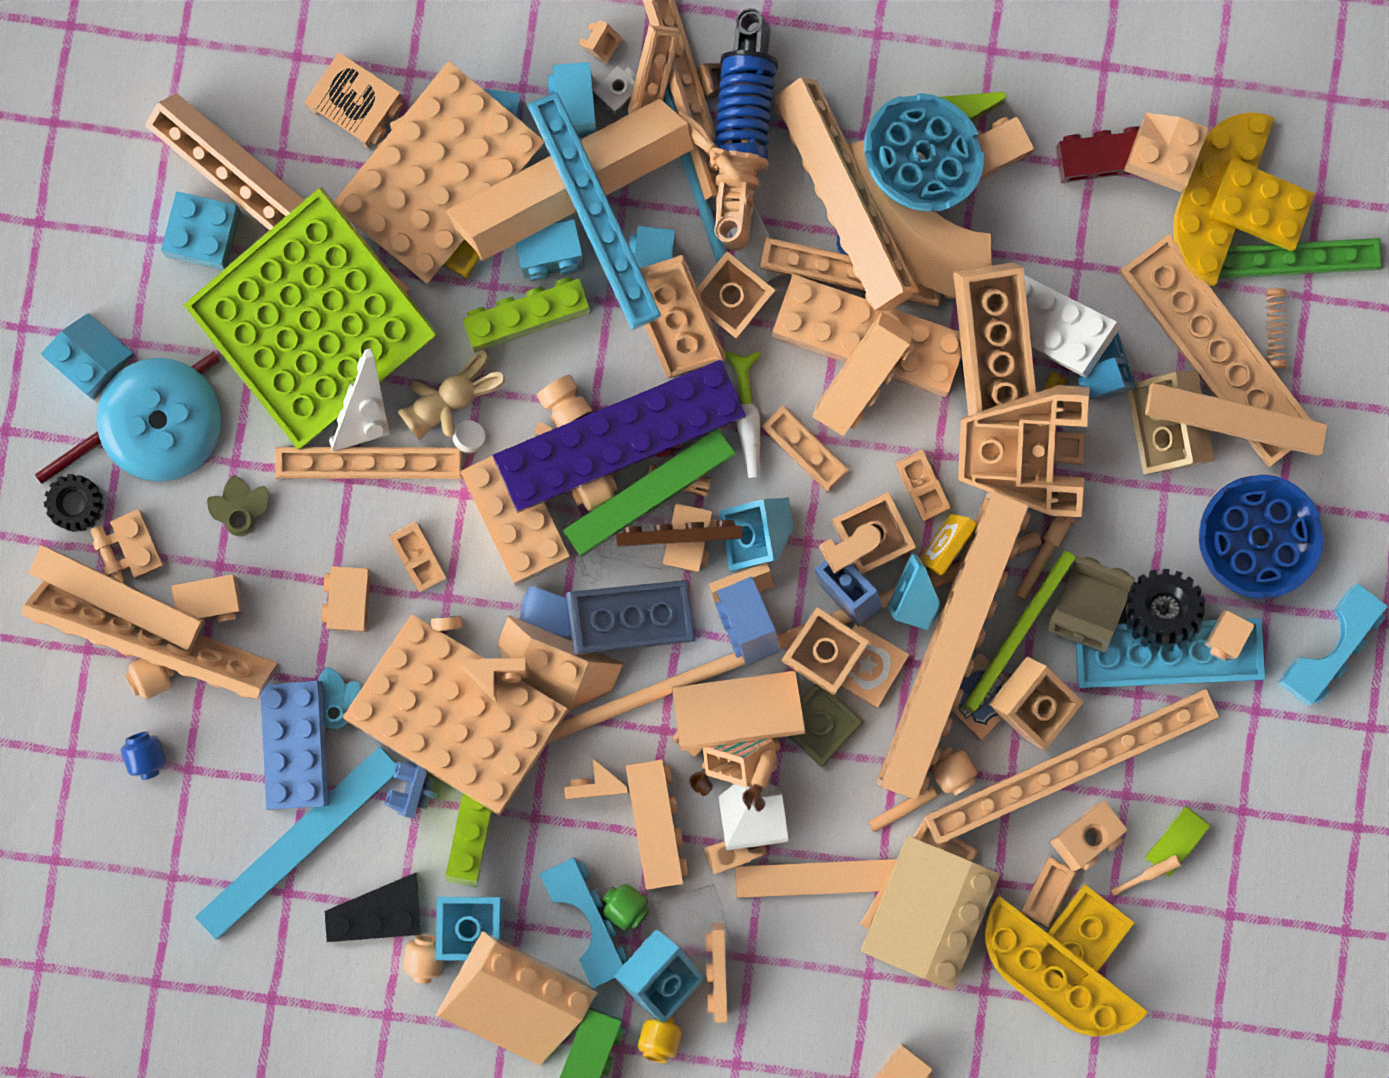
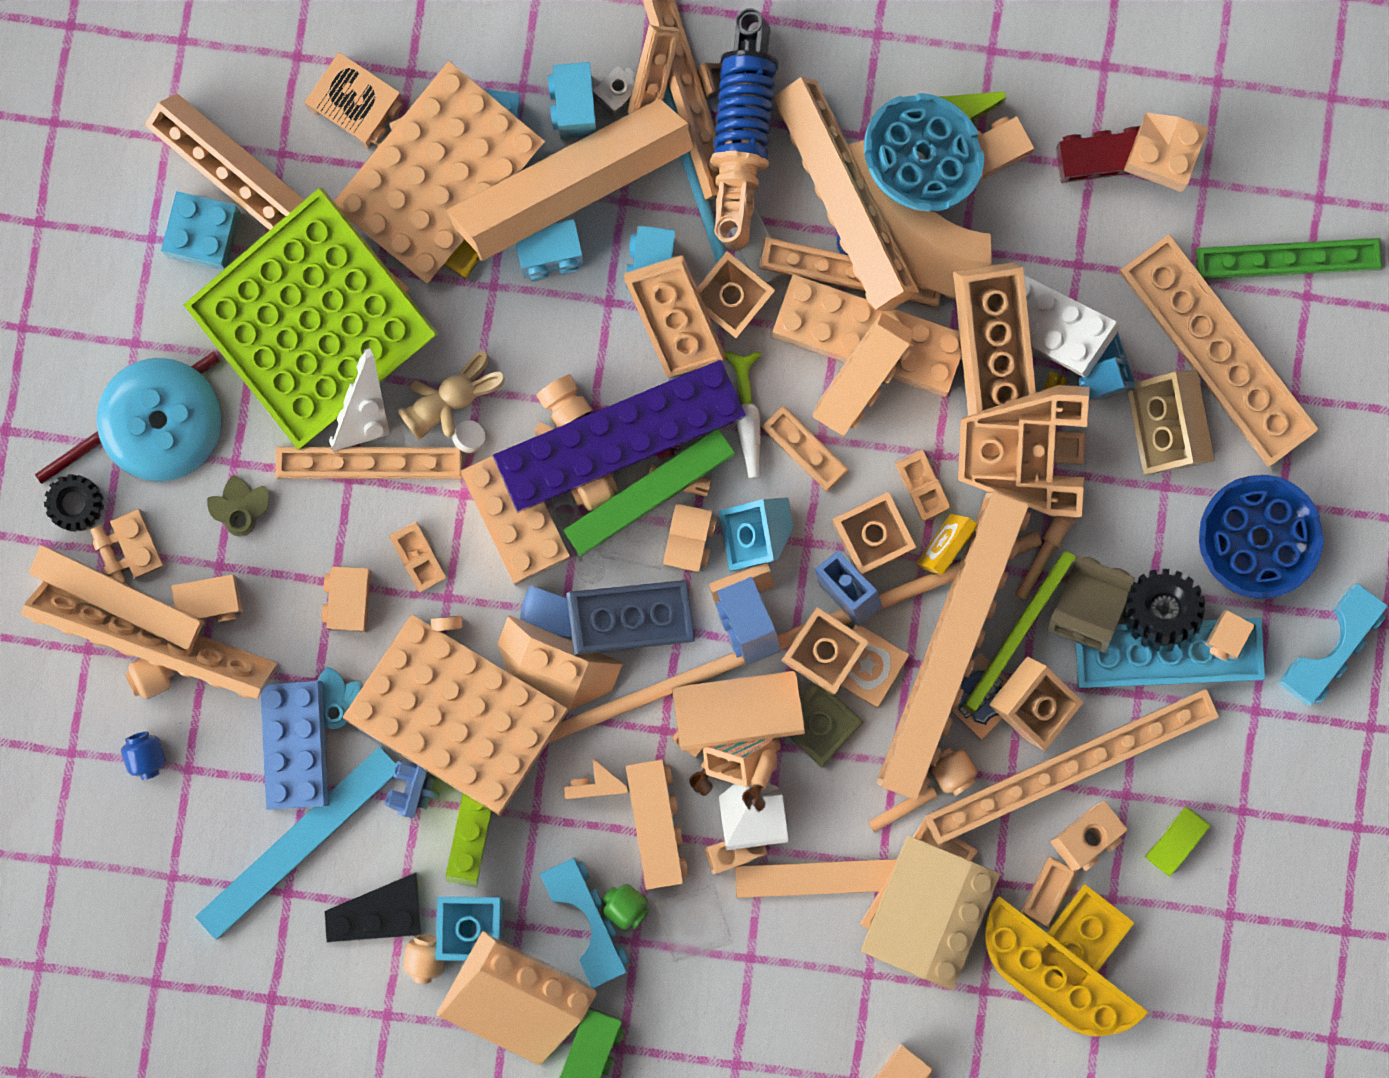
(87, 355): medium azure slope -> none
(487, 671): light nougat slope -> none
(526, 315): lime brick -> none
(594, 211): medium azure tile -> none
(601, 41): light nougat tile -> none
(659, 976): medium azure slope -> none
(659, 1040): yellow head -> none
(666, 535): reddish brown plate -> none
(717, 972): light nougat plate -> none
(718, 156): light nougat piece -> none
(860, 544): light nougat leg -> none
(914, 596): medium azure slope -> none
(1151, 873): light nougat piece -> none
(1232, 194): yellow plate -> none
(1235, 419): light nougat tile -> none
(1275, 292): light nougat piece -> none

